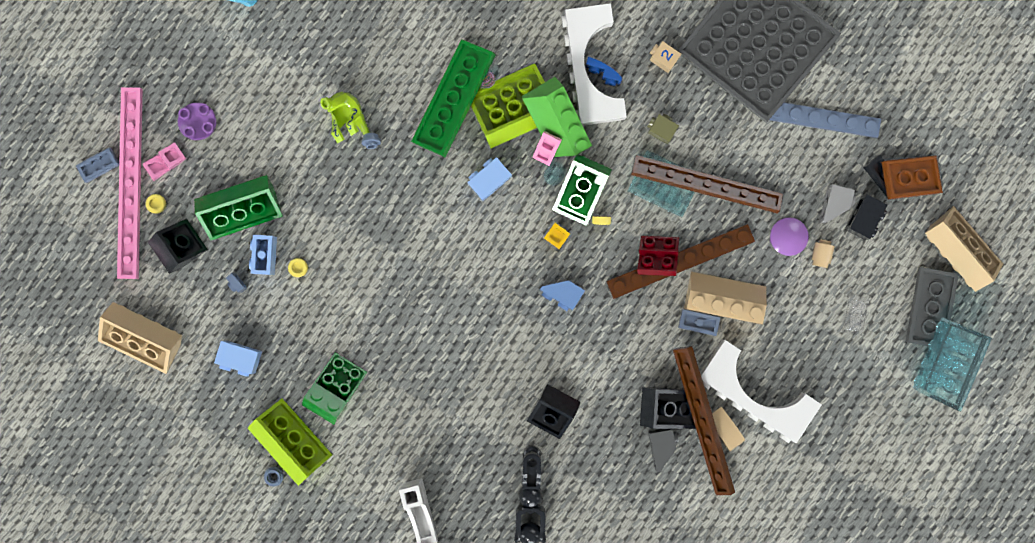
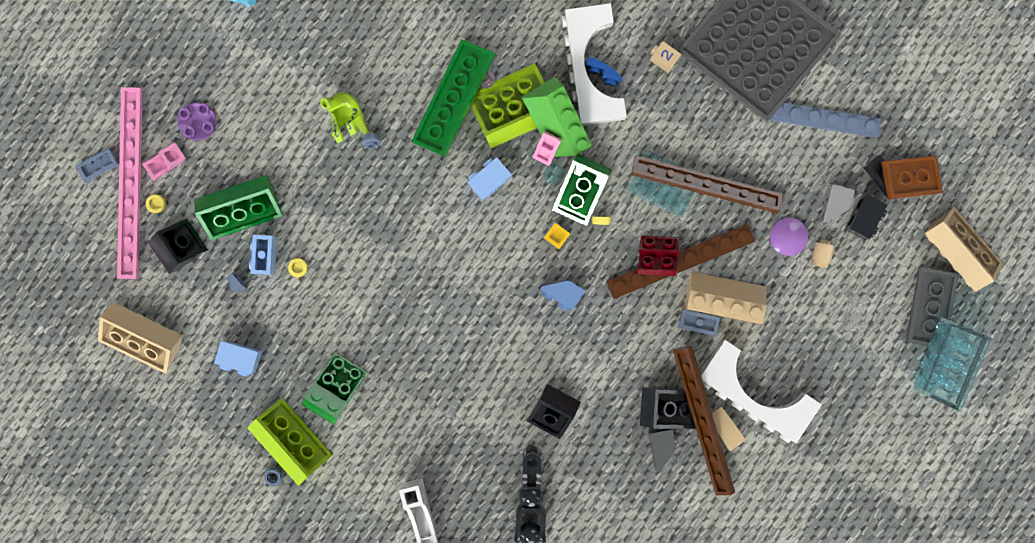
(662, 128): olive brick -> none

